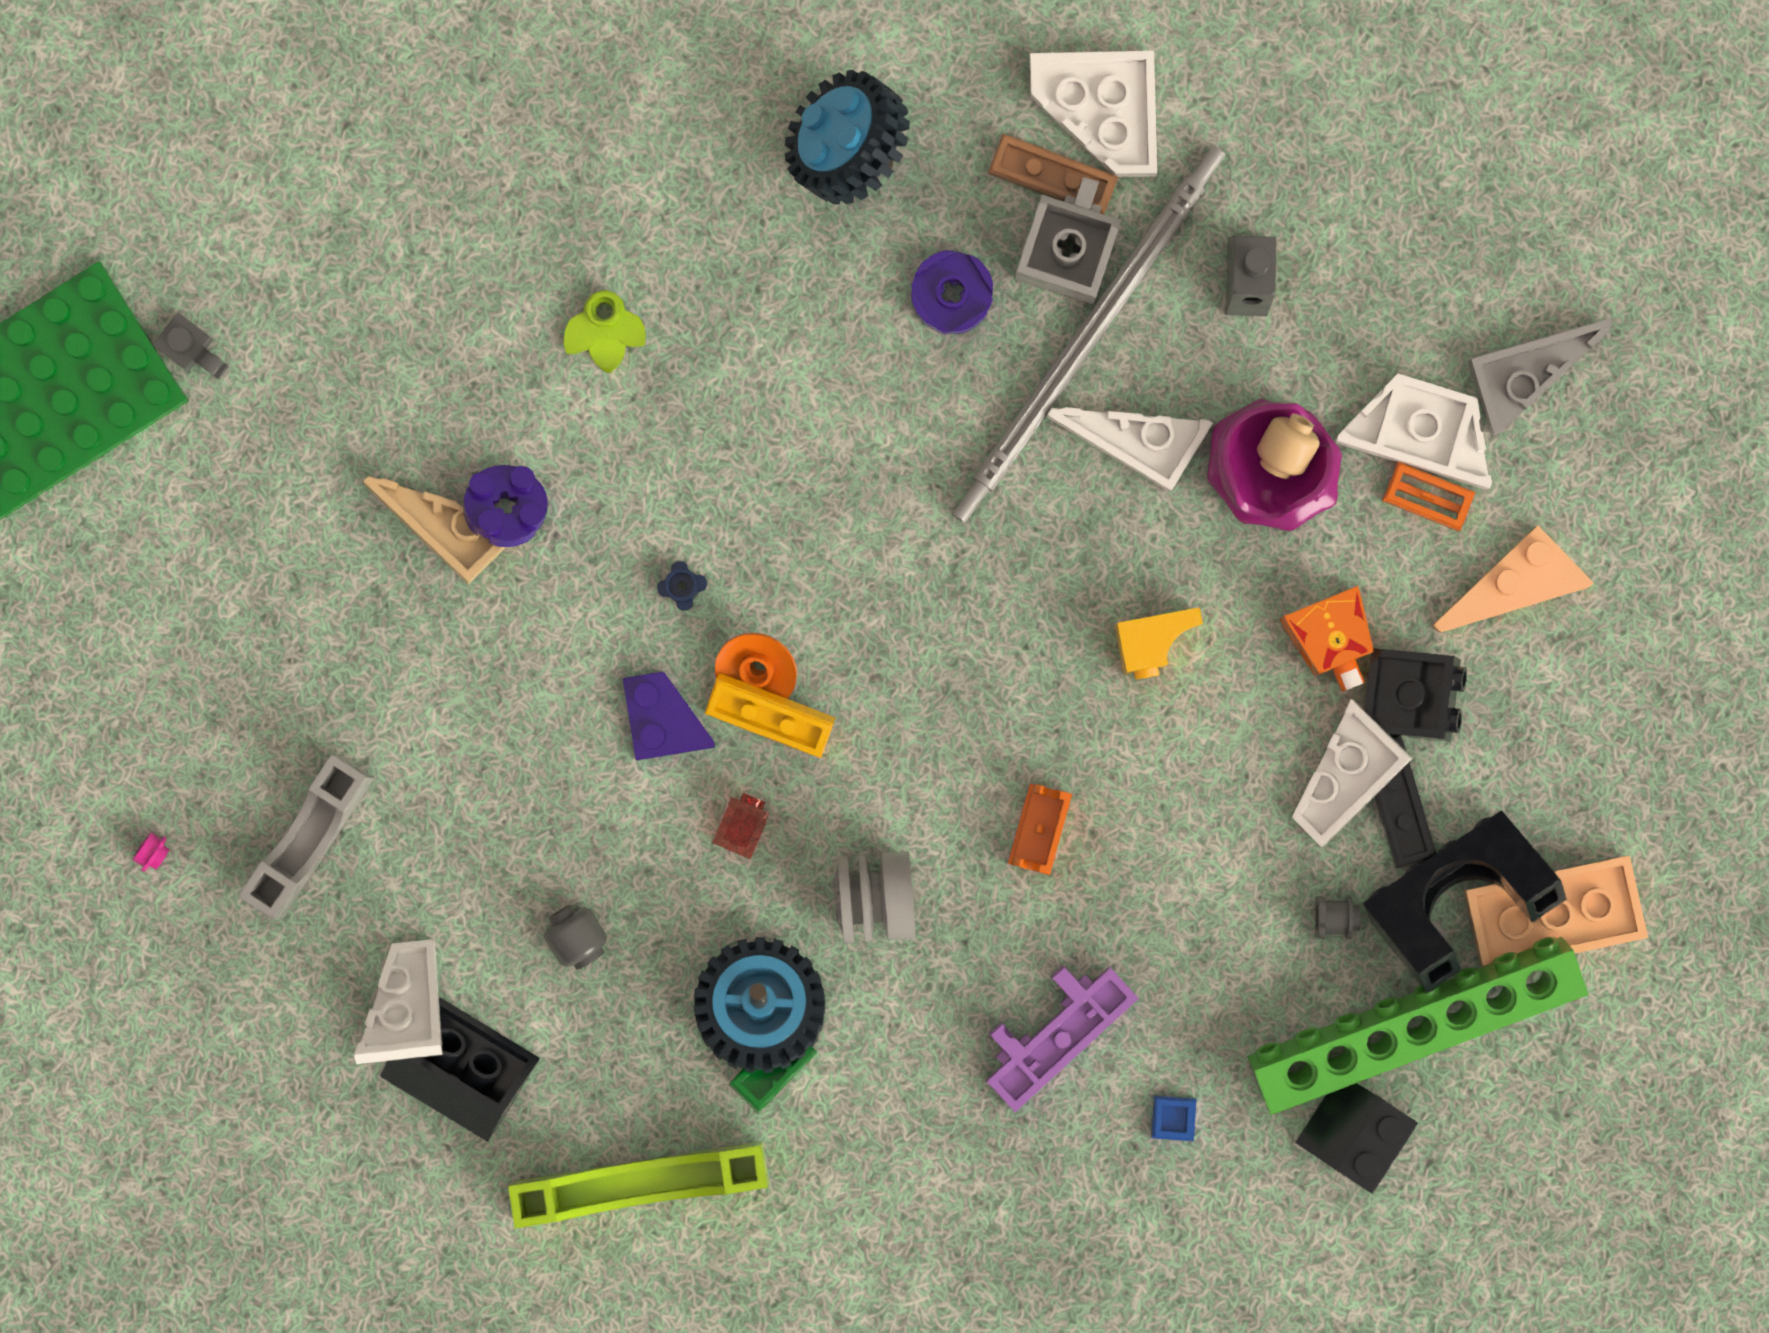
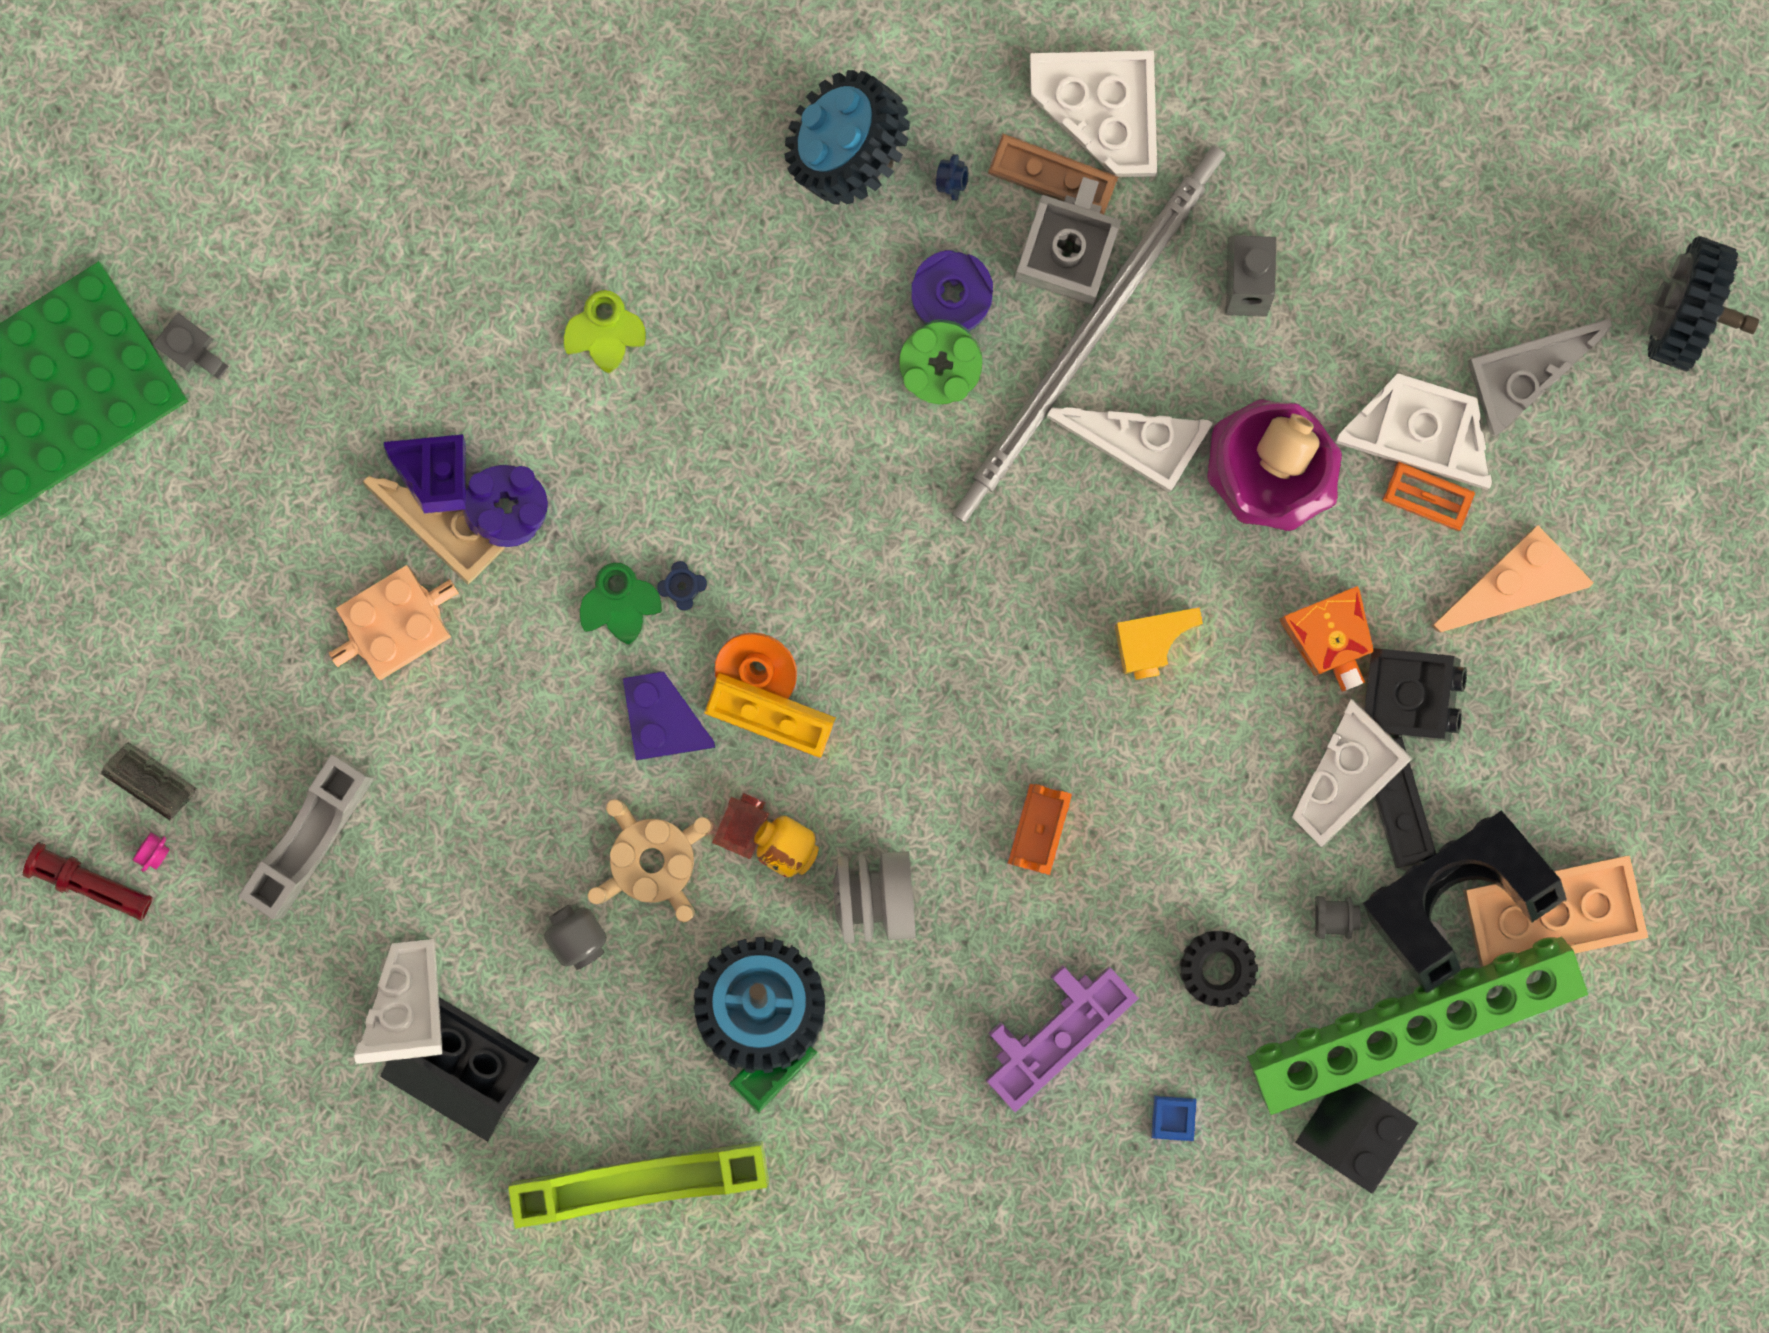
(69, 875): none -> dark red pin
(148, 781): none -> clear smoke plate
(393, 622): none -> light nougat plate
(432, 470): none -> dark purple wing
(619, 609): none -> green plate
(626, 856): none -> tan plate
(786, 846): none -> yellow head
(921, 376): none -> bright green plate
(952, 176): none -> dark blue plate
(1244, 968): none -> black tyre
(1695, 304): none -> black wheel

